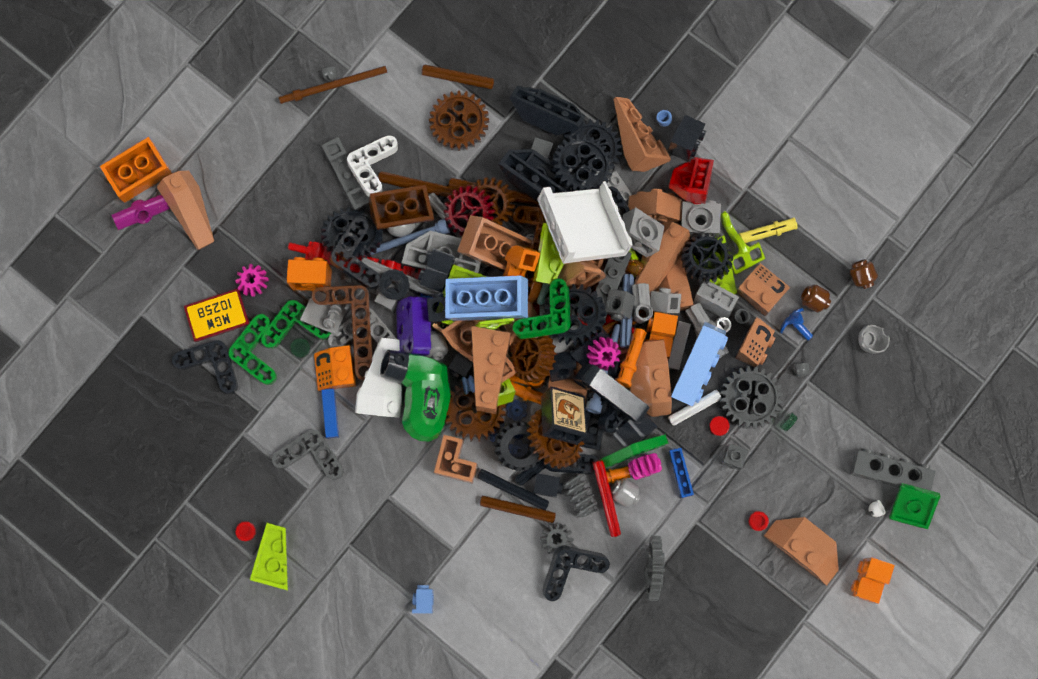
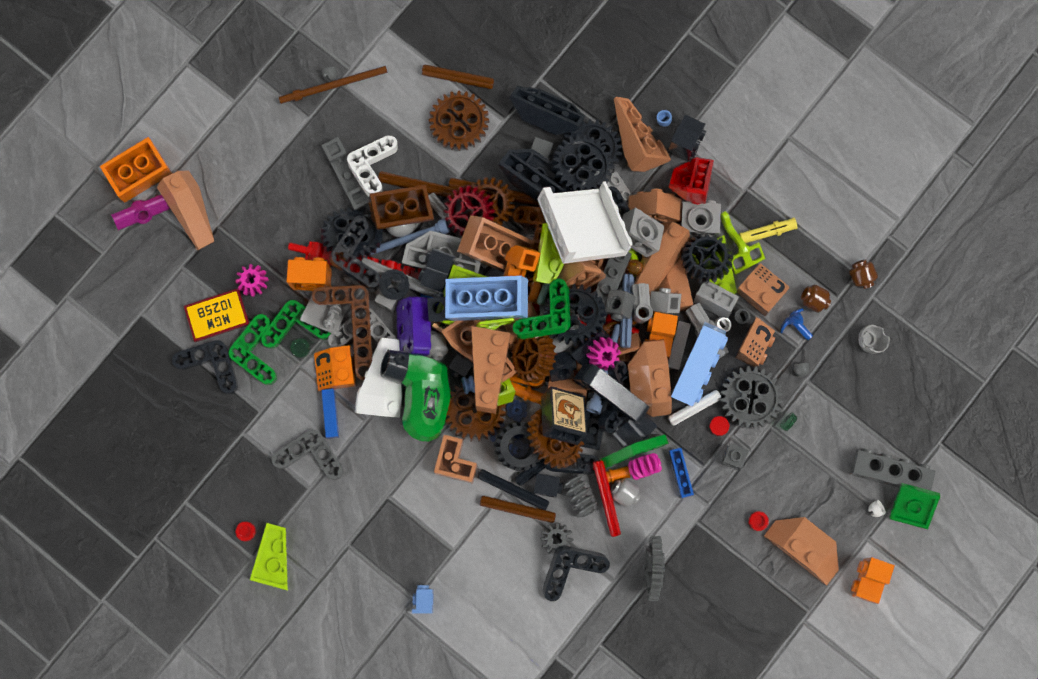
(628, 366): orange pin -> none

